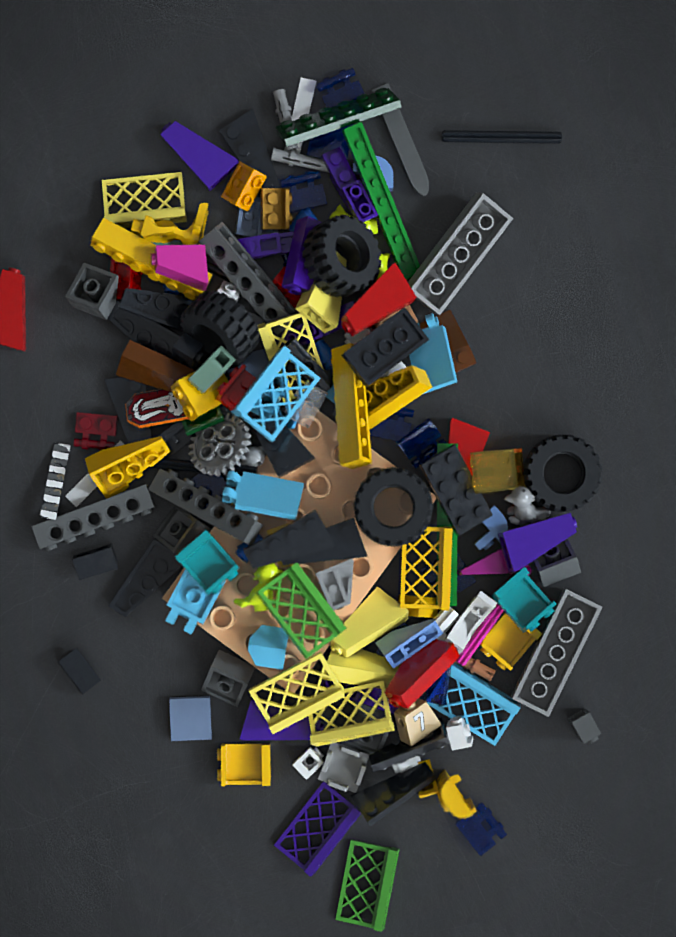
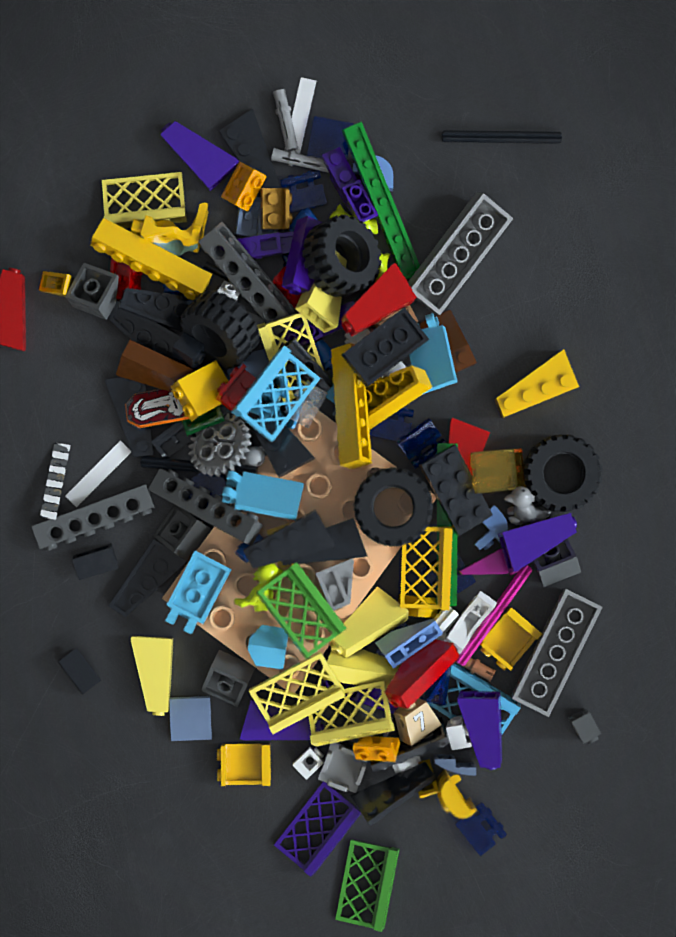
(55, 283): none -> yellow slope
(95, 424): dark red plate -> none
(118, 466): yellow wedge -> none
(154, 667): none -> light yellow slope
(182, 263): dark pink slope -> none
(208, 563): teal panel -> none
(211, 369): sand green slope -> none
(337, 117): dark green plate -> none
(346, 93): clear blue plate -> none
(376, 748): none -> light orange bracket
(406, 148): dark grey piece -> none
(449, 763): none -> sand blue slope
(483, 722): none -> dark purple slope
(523, 601): teal panel -> none
(541, 385): none -> yellow wedge

